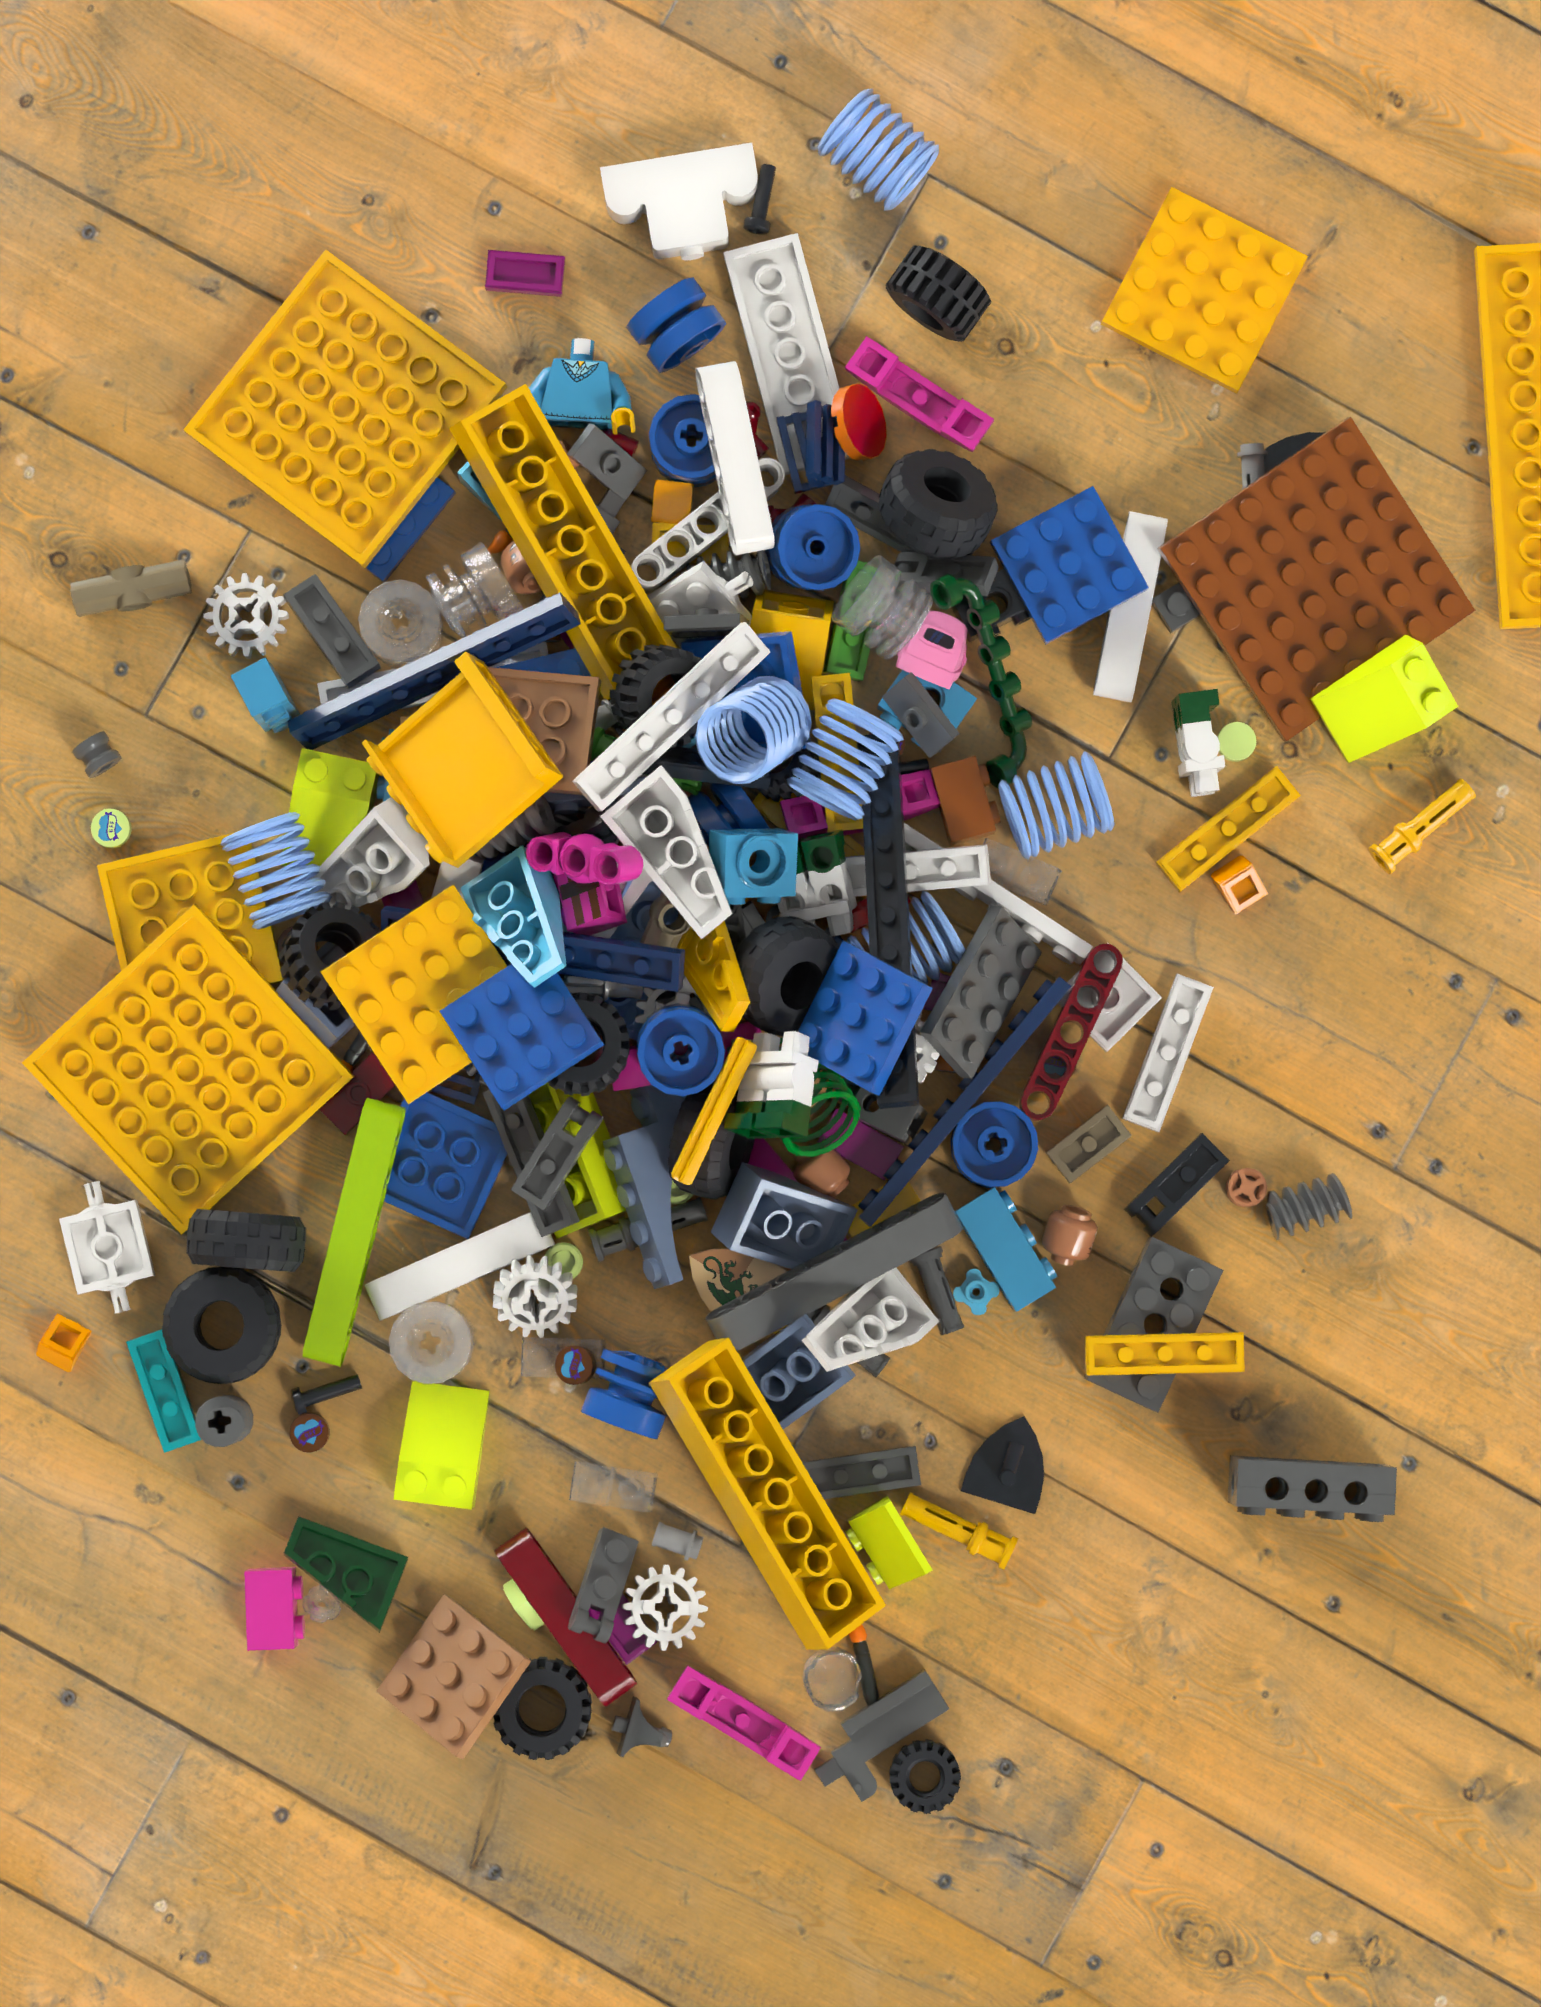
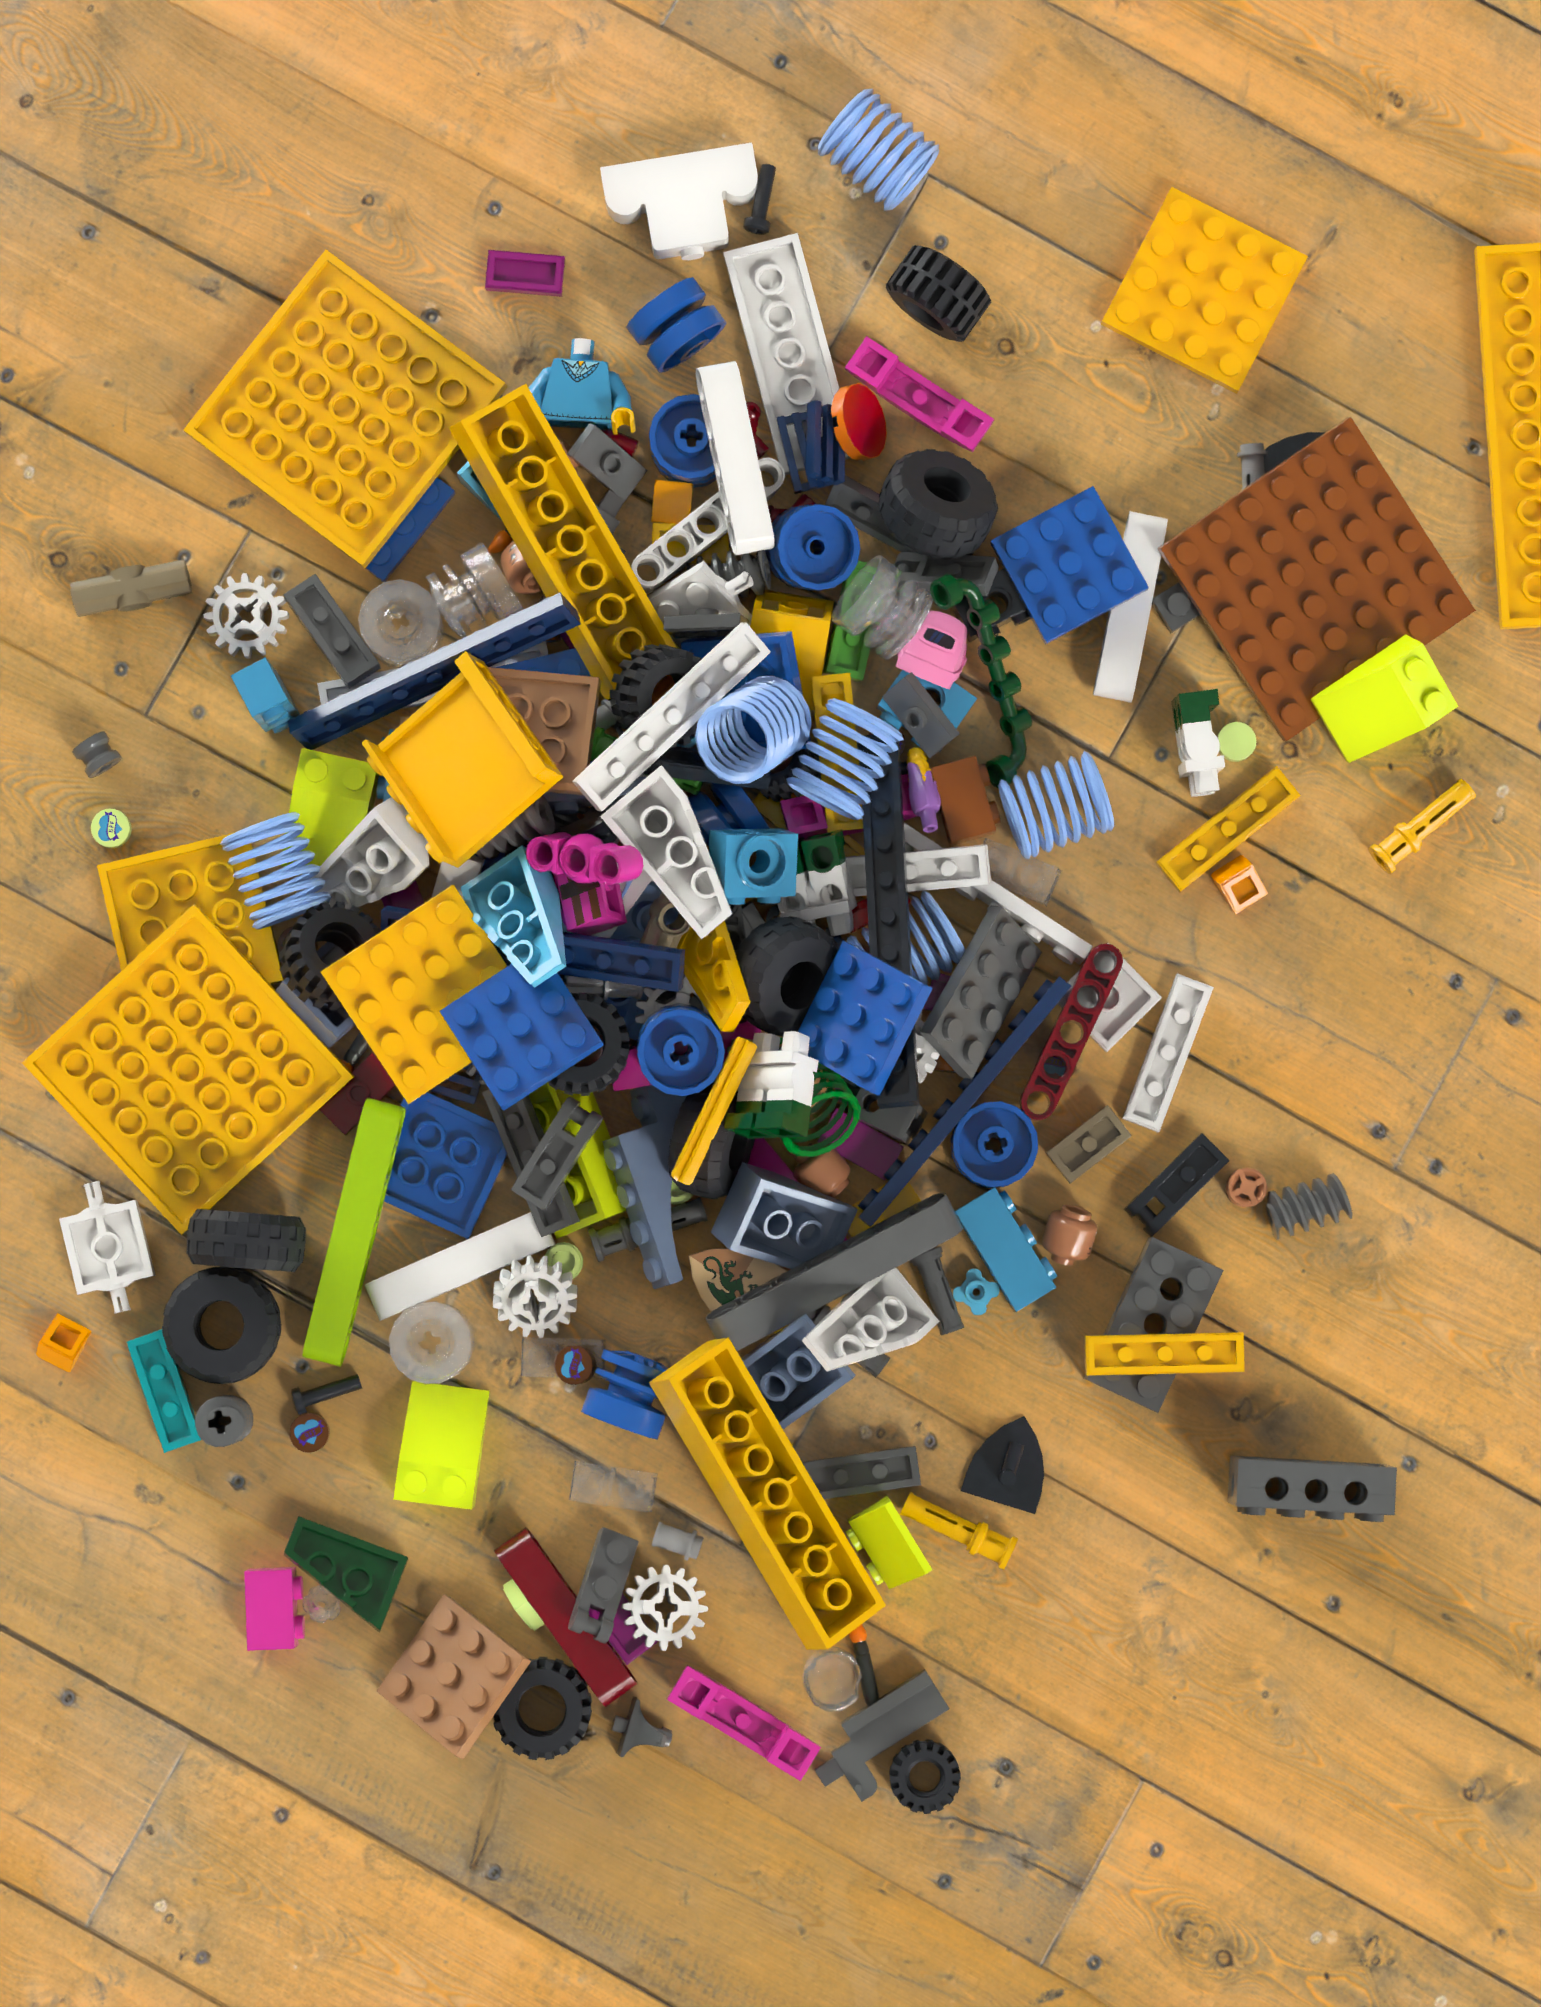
(922, 790): none -> medium lavender piece

